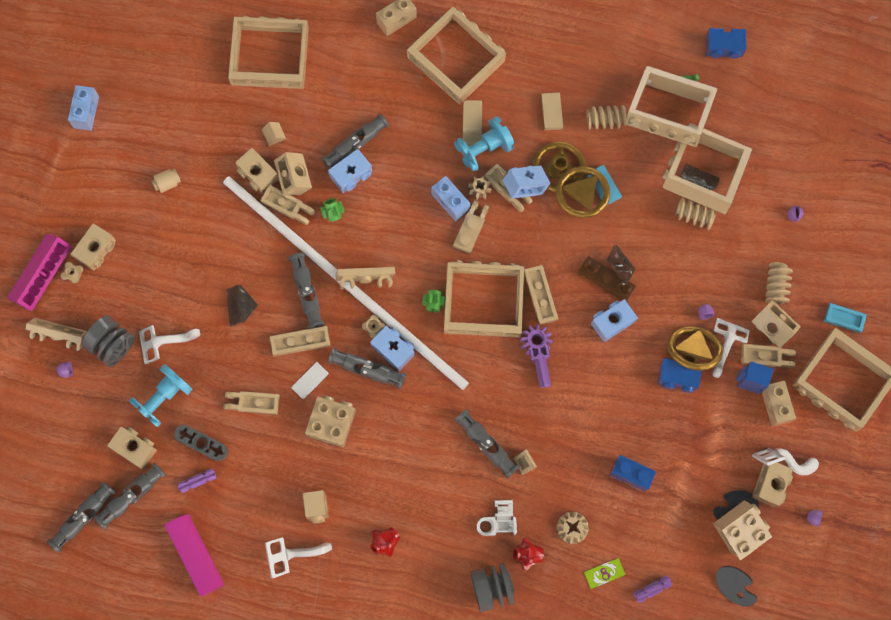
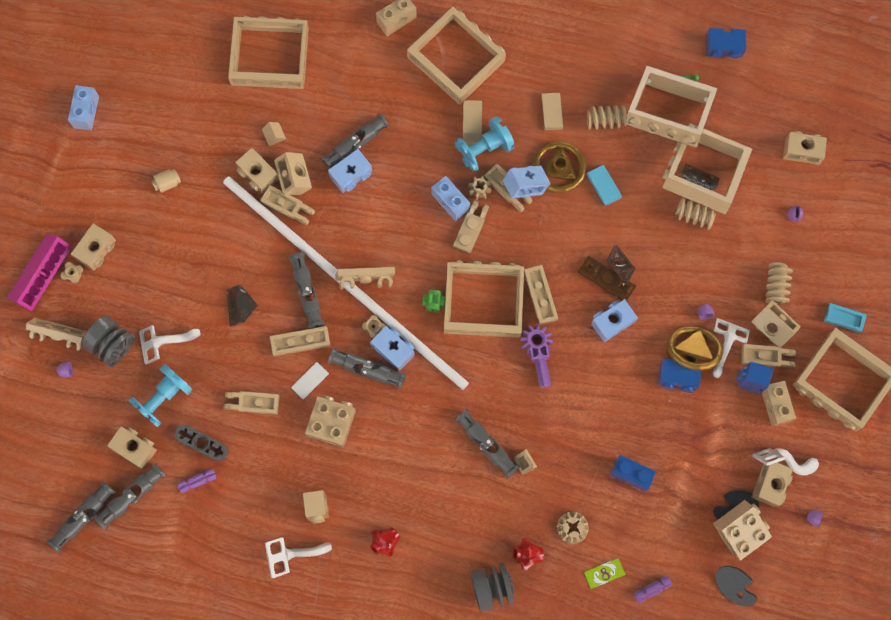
(194, 555): dark pink brick -> none
(332, 209): bright green gear -> none
(503, 521): white piece -> none
(582, 192): pearl gold piece -> none
(794, 151): none -> tan brick

